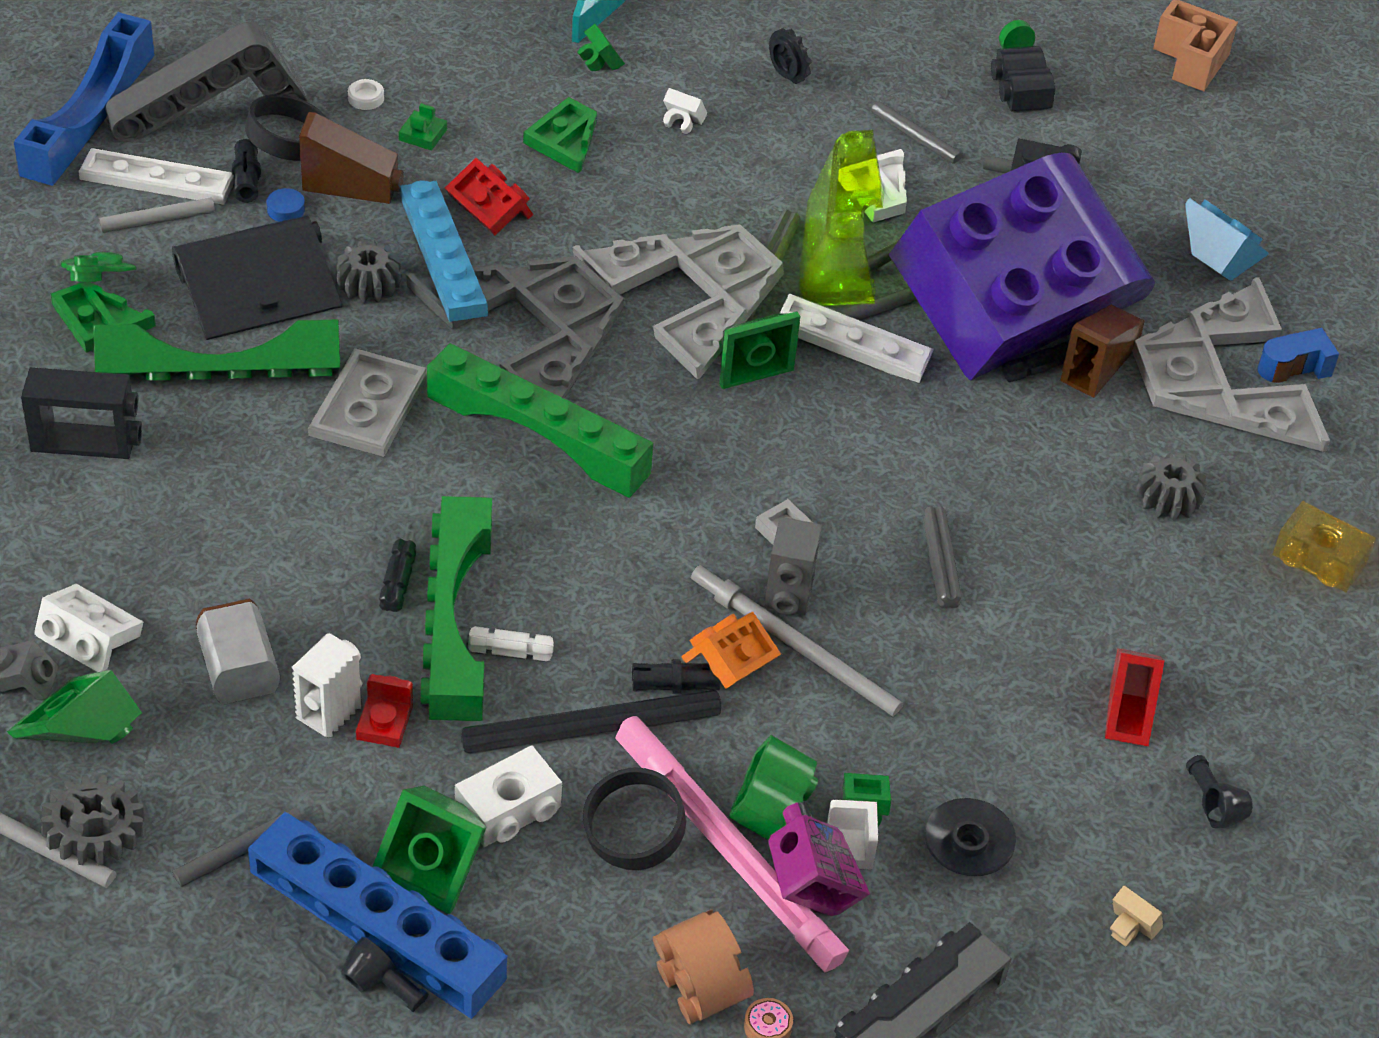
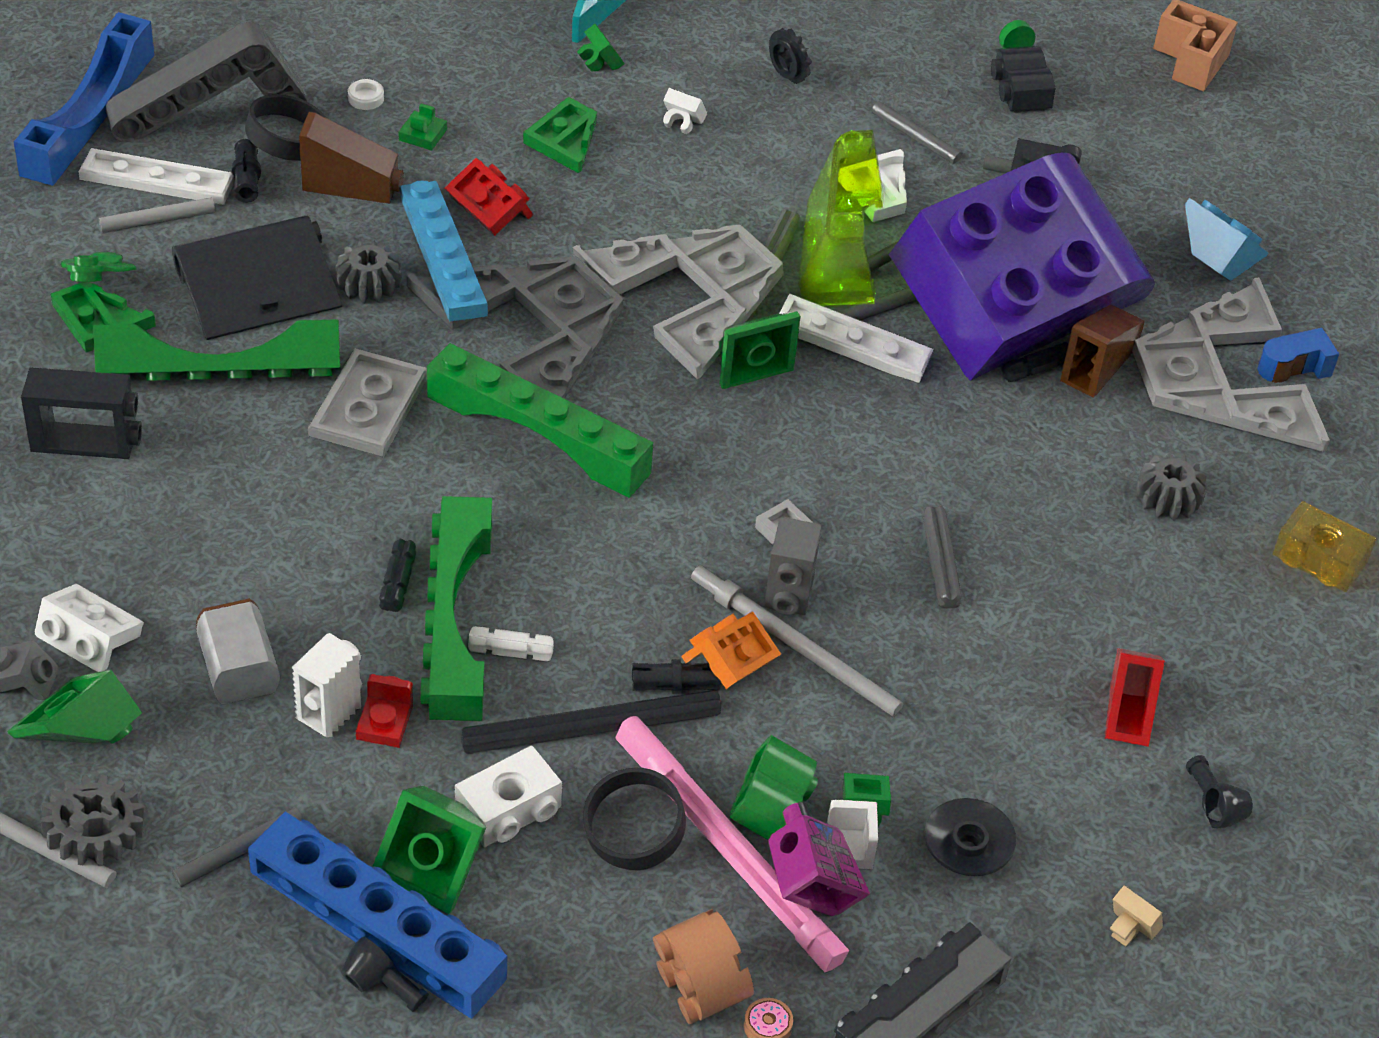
(285, 204): blue tile -> none

